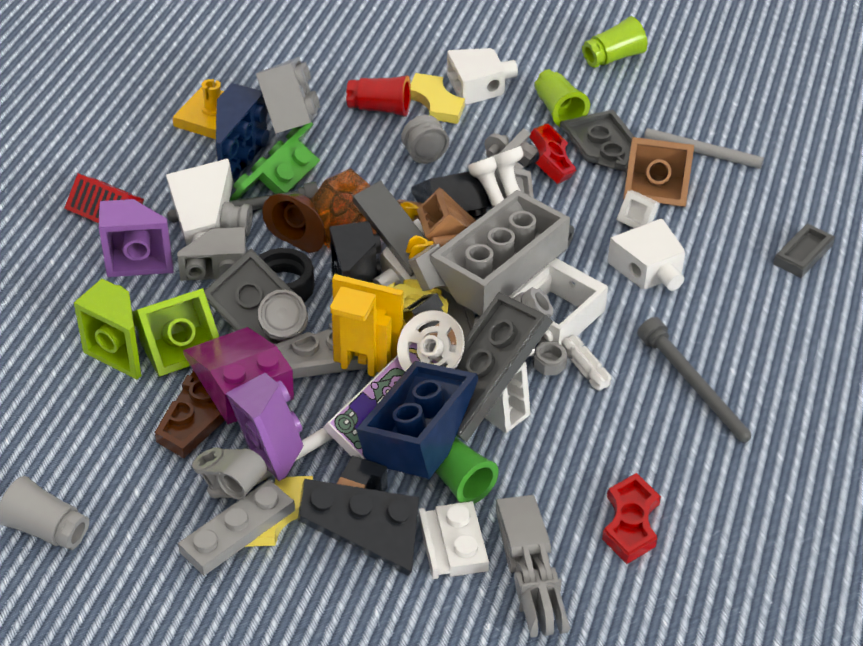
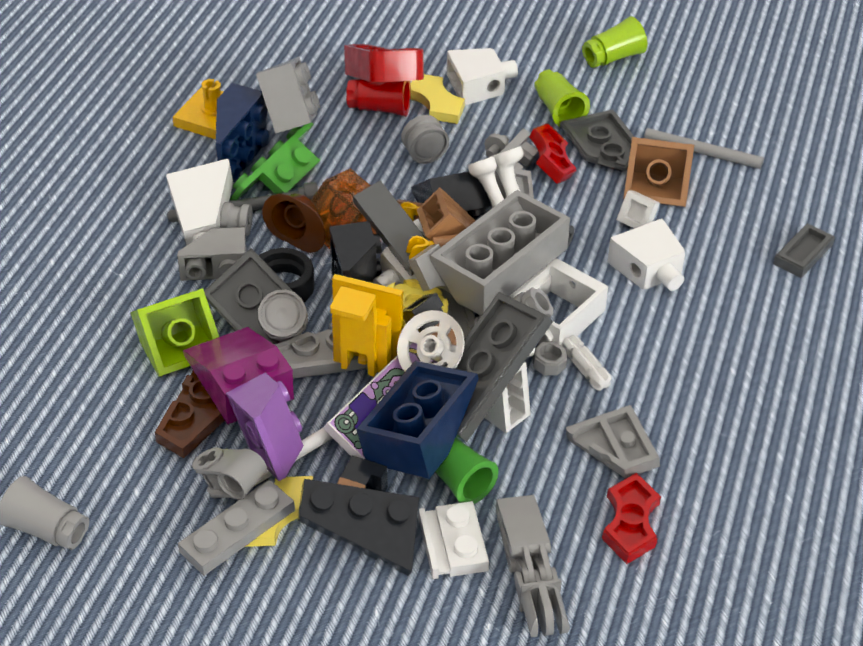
(88, 193): red panel -> none
(108, 327): lime slope -> none
(134, 239): medium lavender slope -> none
(383, 64): none -> red beam
(616, 441): none -> light grey wing
(654, 334): dark grey piece -> none

